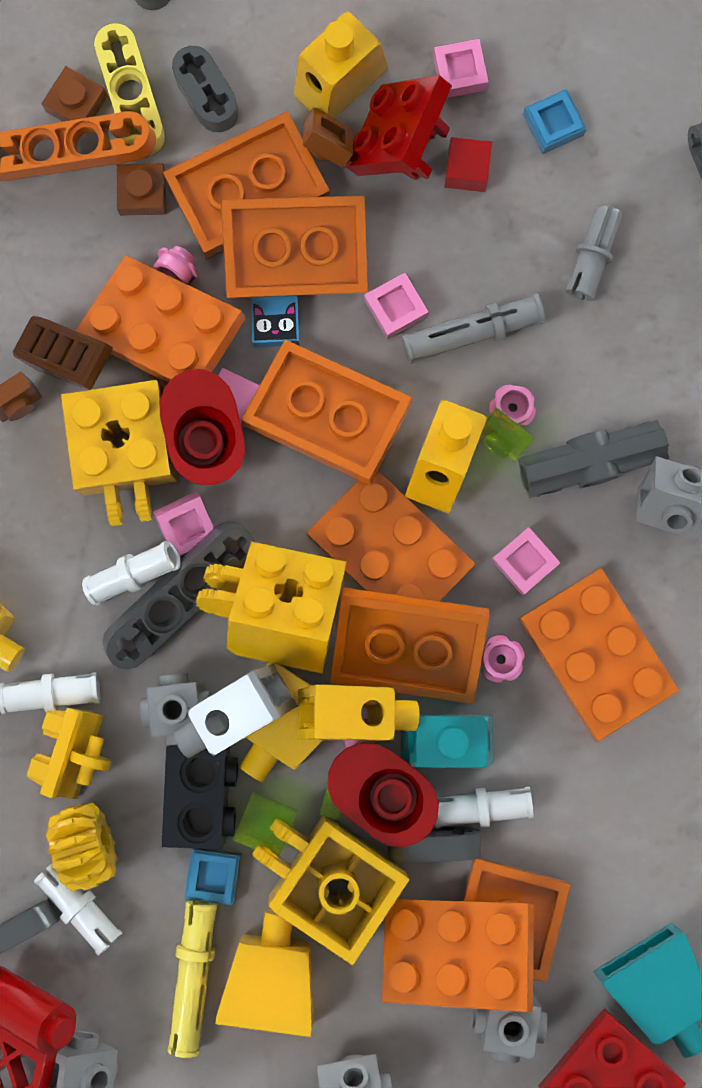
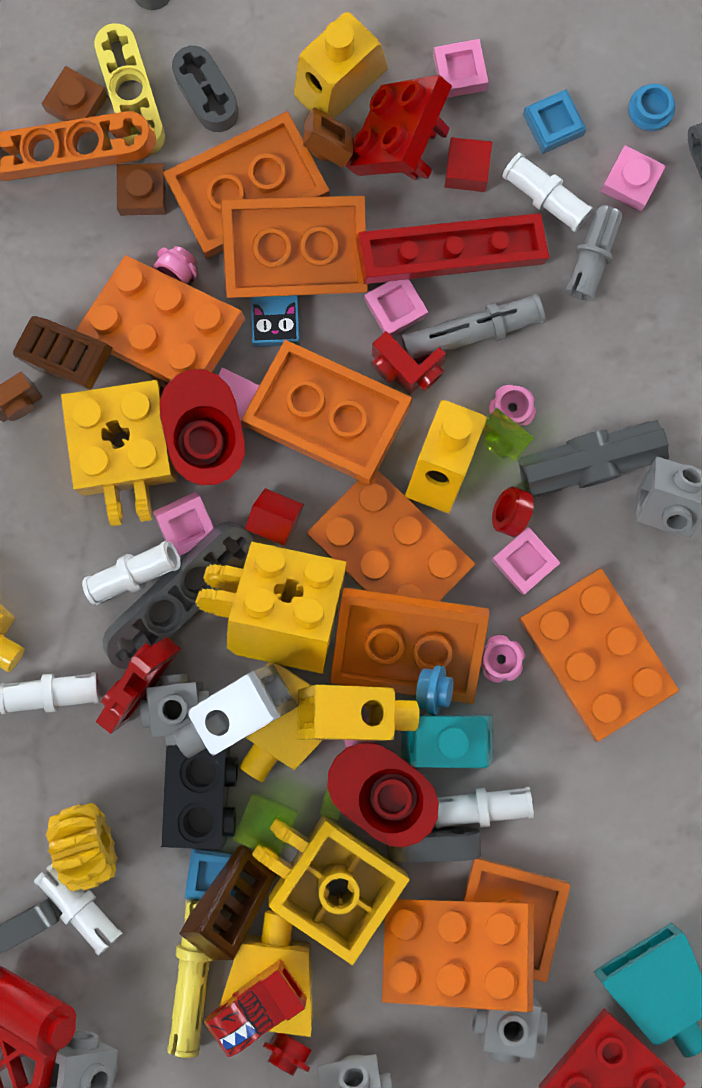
(74, 753): yellow hips -> none
(142, 672): none -> red wing
(207, 912): none -> reddish brown slope
(256, 1009): none -> red leg
(274, 516): none -> red piece
(288, 1054): none -> red plate
(396, 364): none -> red bracket
(434, 689): none -> dark azure plate
(452, 248): none -> red plate
(512, 511): none -> red tile
(547, 192): none -> white pin
(633, 178): none -> bright pink plate
(651, 107): none -> dark azure plate

